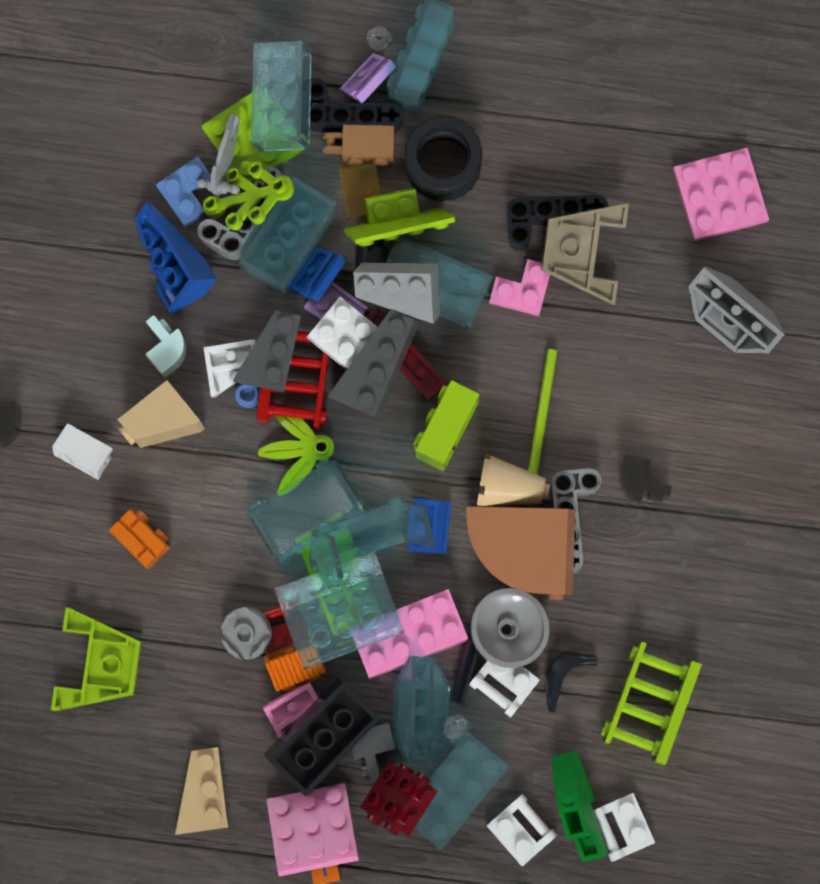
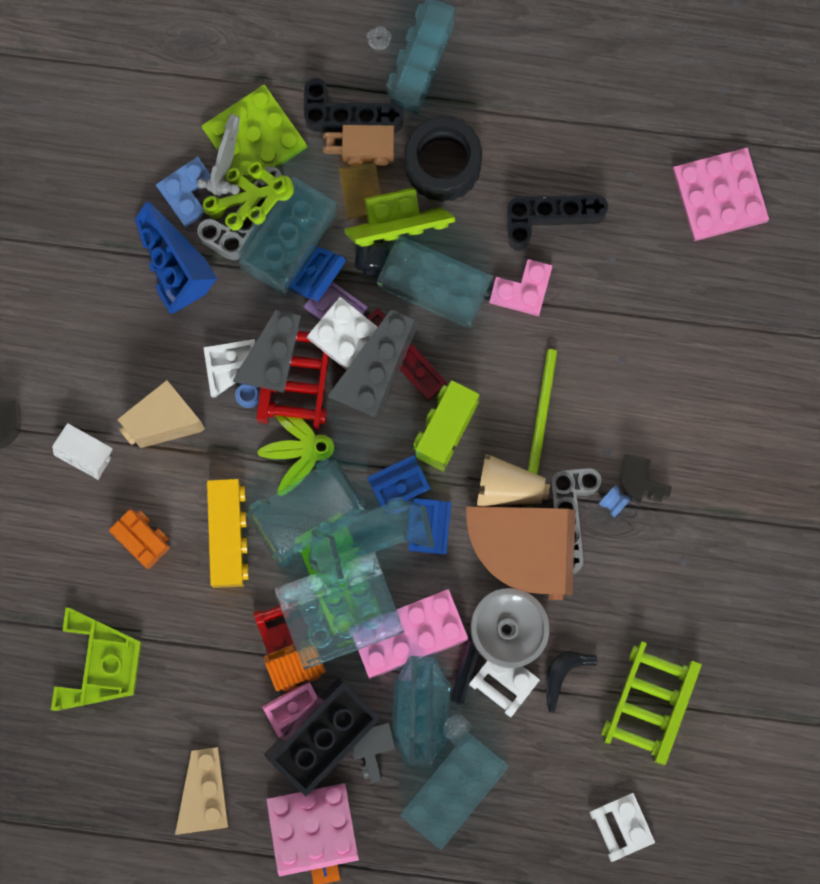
(171, 350): light aqua brick -> none
(226, 533): none -> yellow brick
(246, 633): light grey tile -> none
(281, 96): clear light blue brick -> none
(367, 78): lavender plate -> none
(398, 799): dark red brick -> none
(399, 480): none -> blue plate
(400, 287): light grey wedge -> none
(513, 834): white plate -> none
(572, 249): dark tan wing -> none
(574, 806): green slope -> none
(615, 501): none -> medium blue wheel
(733, 313): light grey wedge -> none

